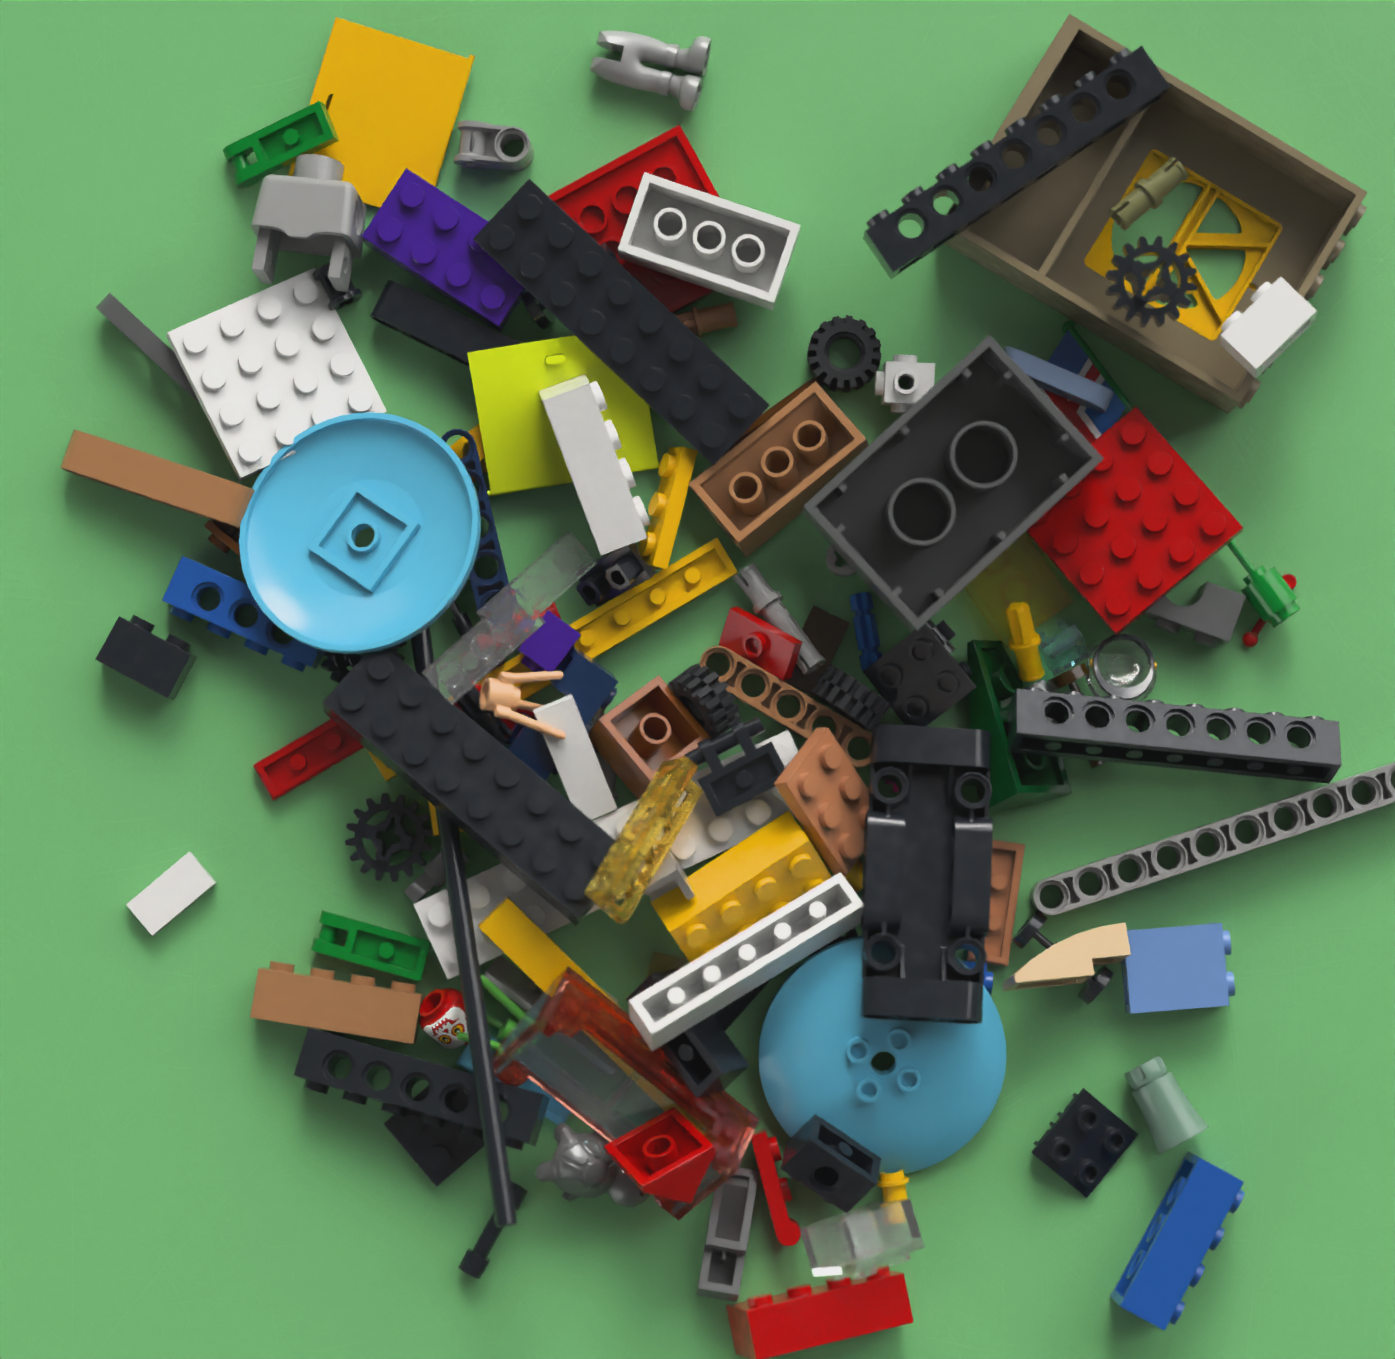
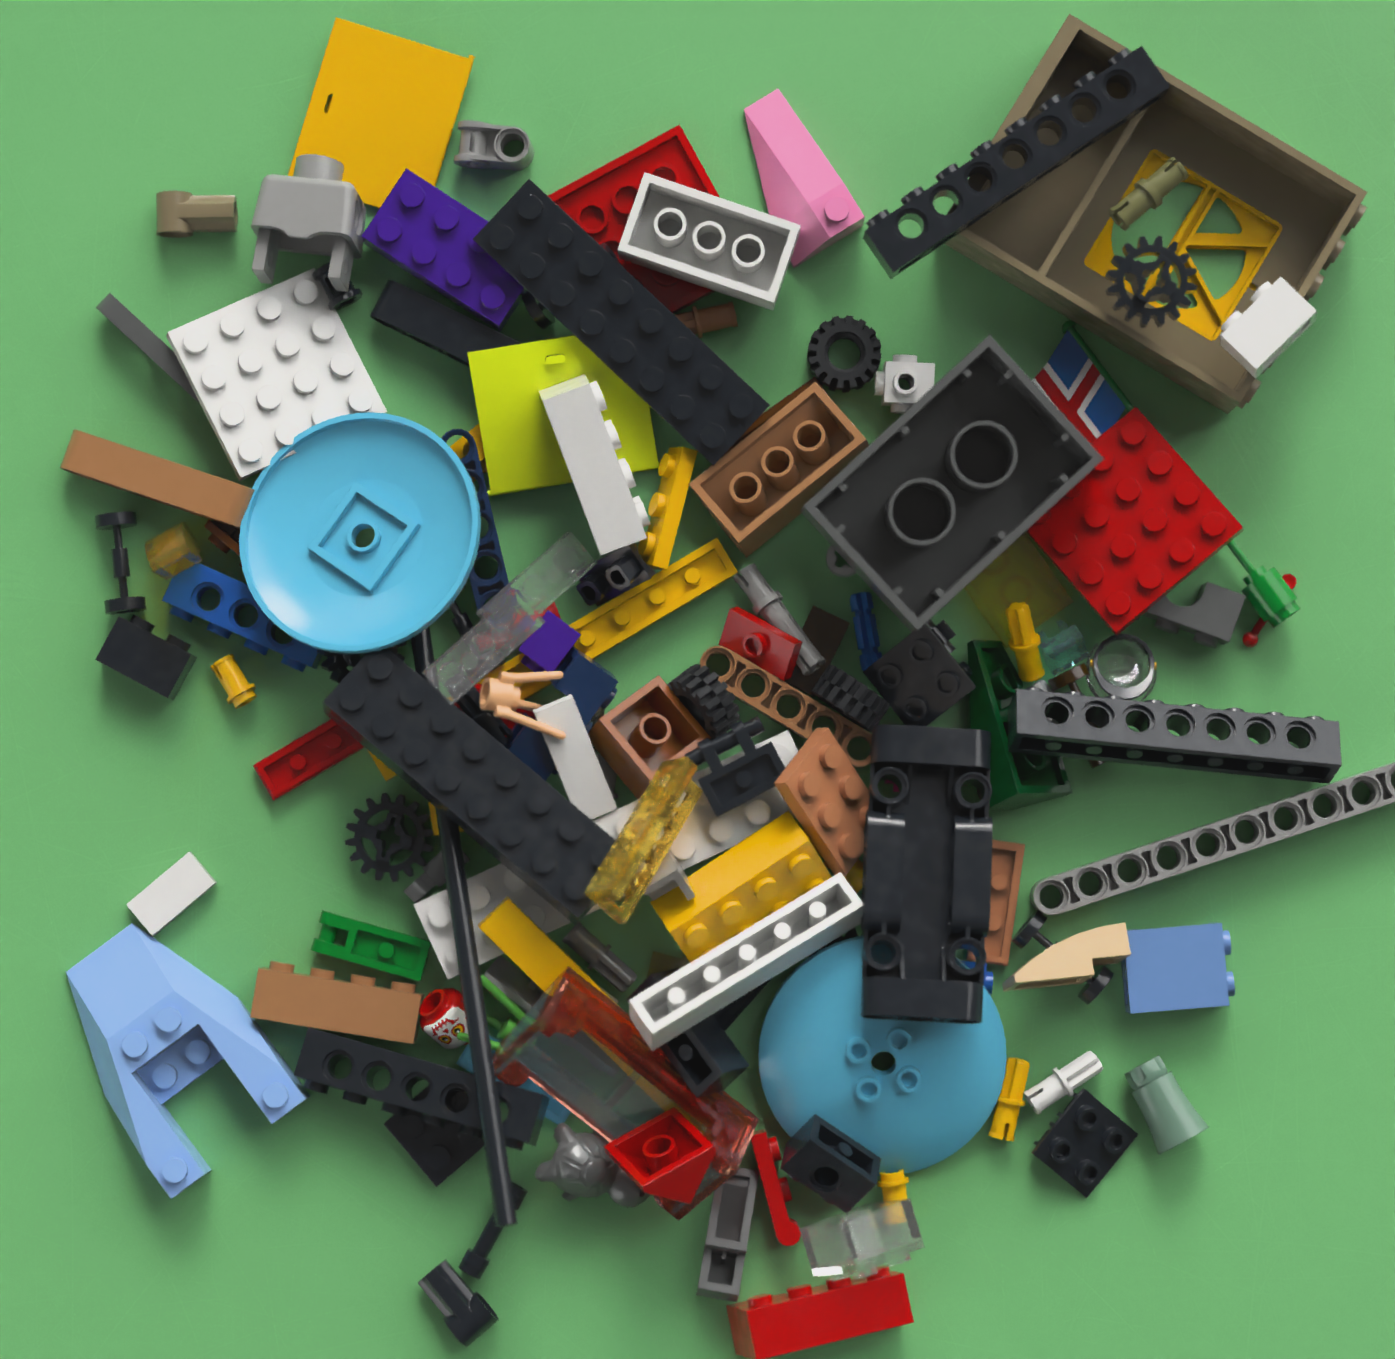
(116, 521): none -> black wheel
(157, 1030): none -> light blue wedge
(173, 551): none -> clear yellow slope
(182, 213): none -> dark tan piece
(234, 681): none -> yellow pin
(281, 144): green plate -> none
(465, 1312): none -> black piece
(600, 957): none -> dark grey axle
(642, 48): light grey piece -> none
(799, 178): none -> bright pink wedge
(1010, 1099): none -> yellow axle
(1062, 381): sand blue beam -> none
(1063, 1081): none -> white axle
(1177, 1241): blue brick -> none

